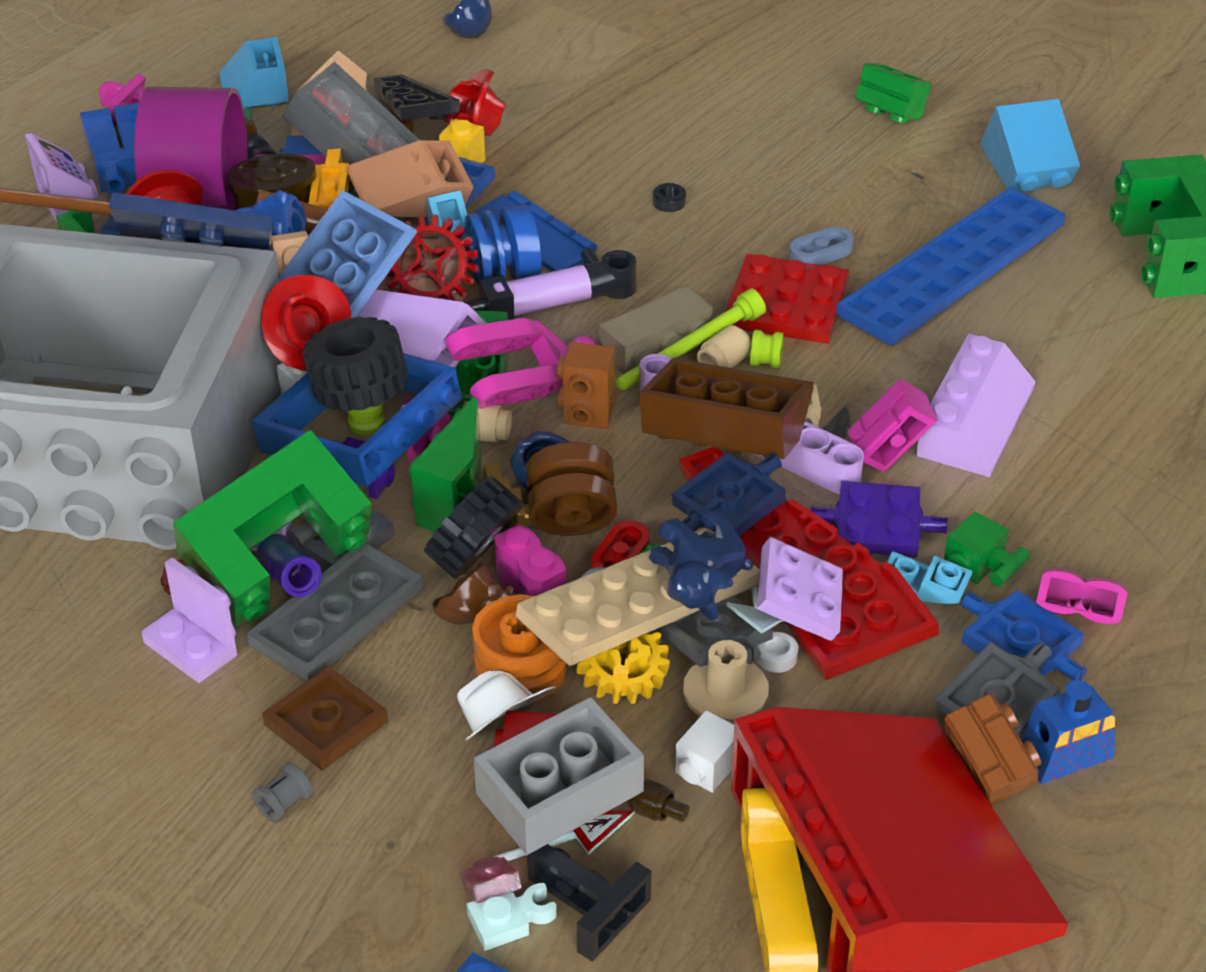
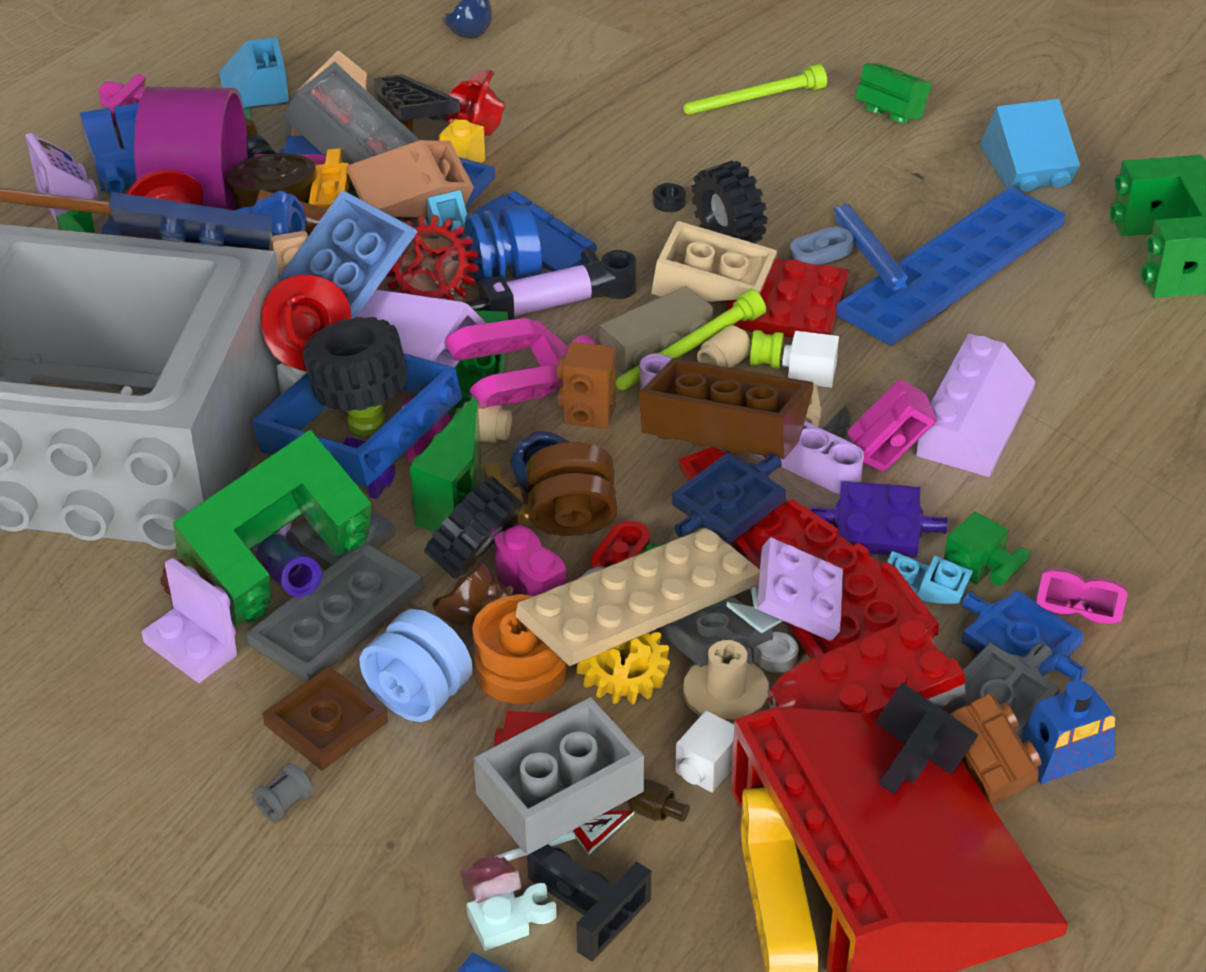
(416, 665): none -> light blue wheel
(492, 695): white piece -> none
(701, 561): dark blue animal -> none
(710, 264): none -> tan slope
(729, 202): none -> black wheel
(812, 78): none -> lime piece
(812, 358): none -> white brick
(870, 670): none -> red piece
(871, 248): none -> blue axle
(927, 736): none -> black bracket

